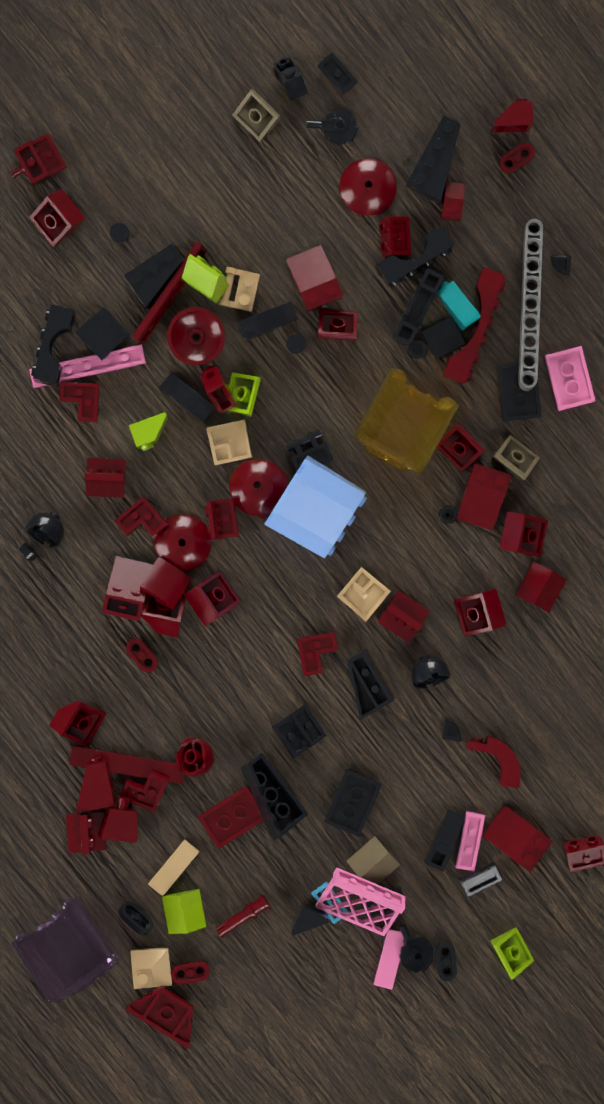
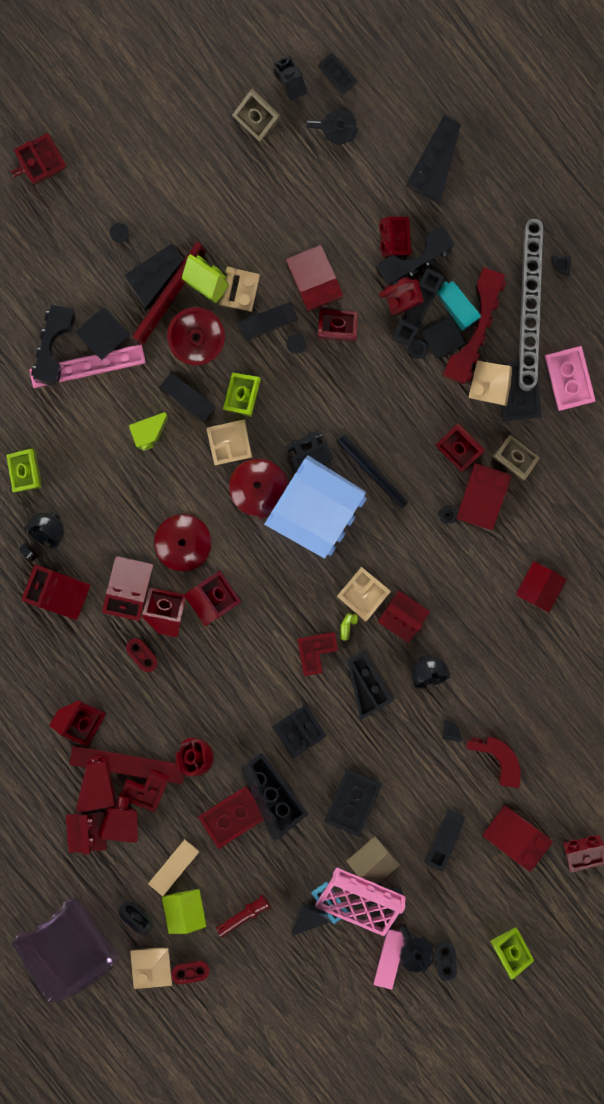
(24, 470): none -> lime slope
(55, 592): none -> dark red slope
(57, 217): dark red slope -> none
(86, 394): dark red plate -> none
(105, 477): dark red bracket -> none
(141, 514): dark red plate -> none
(165, 583): dark red slope -> none
(165, 1013): dark red wing -> none
(214, 380): dark red torso -> none
(222, 518): dark red bracket -> none
(345, 626): none -> lime arm
(366, 200): dark red dish -> none
(372, 471): none -> black axle
(402, 295): none -> dark red bracket
(404, 423): clear yellow windscreen -> none
(452, 201): dark red slope -> none
(470, 841): bright pink tile -> none
(480, 612): dark red slope -> none
(480, 879): tile -> none
(491, 383): none -> tan plate
(515, 118): dark red slope -> none
(516, 158): dark red plate -> none
(523, 534): dark red slope -> none

